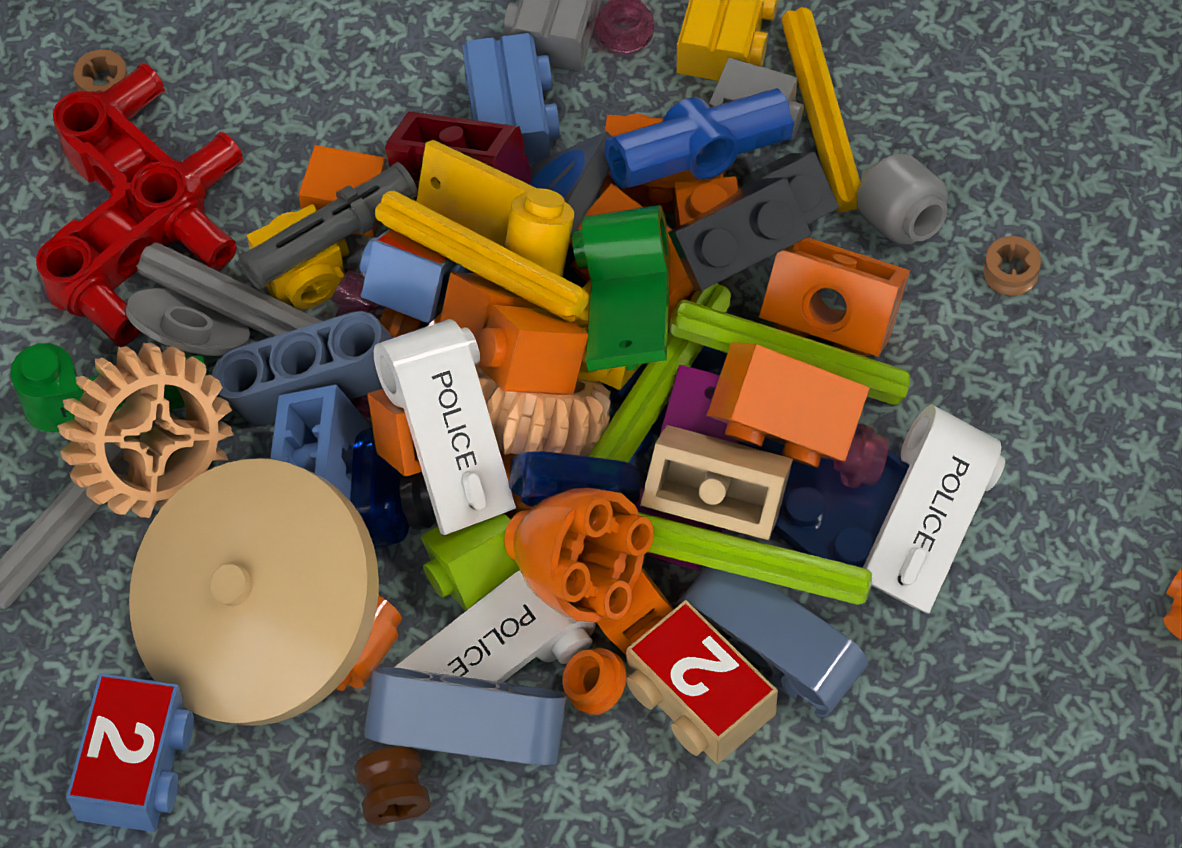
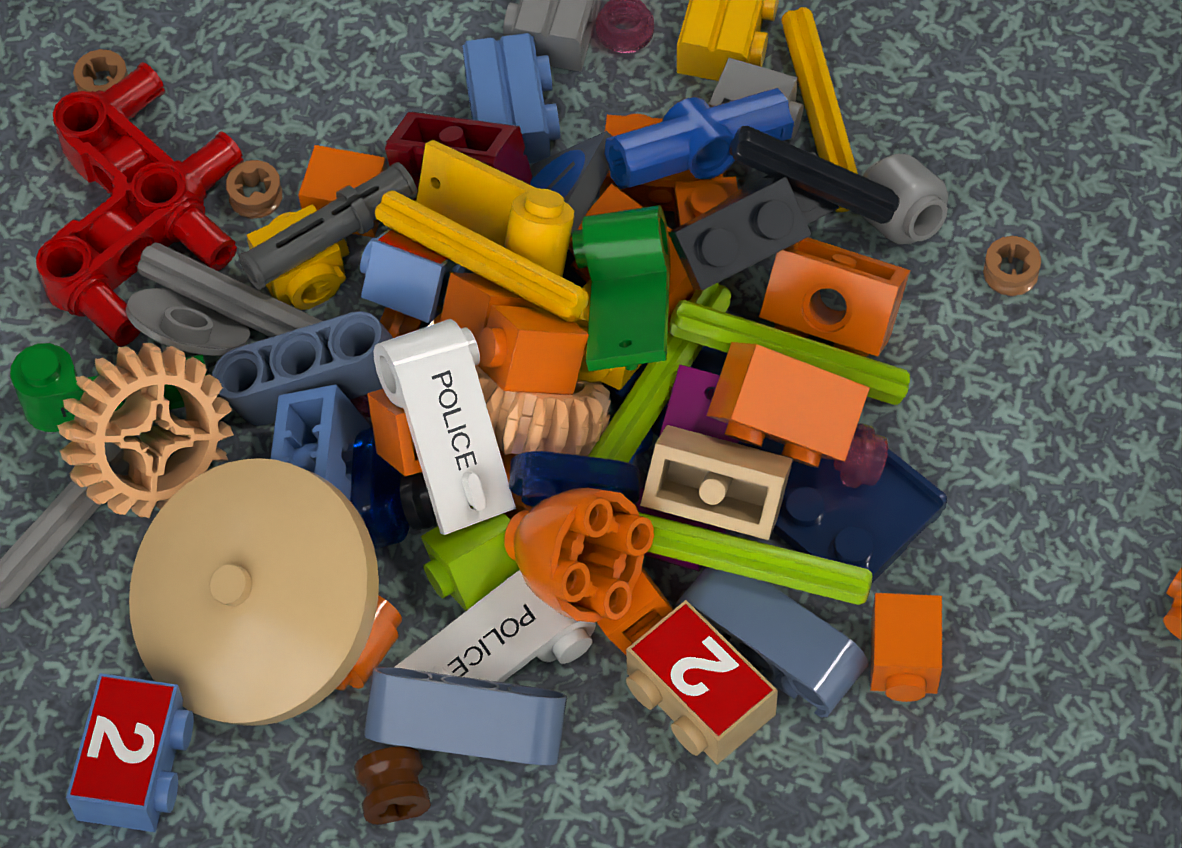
(250, 174): none -> medium nougat bush
(349, 294): clear pink plate -> none
(594, 680): orange plate -> none
(814, 174): none -> black axle
(906, 645): none -> orange brick
(933, 506): white door -> none

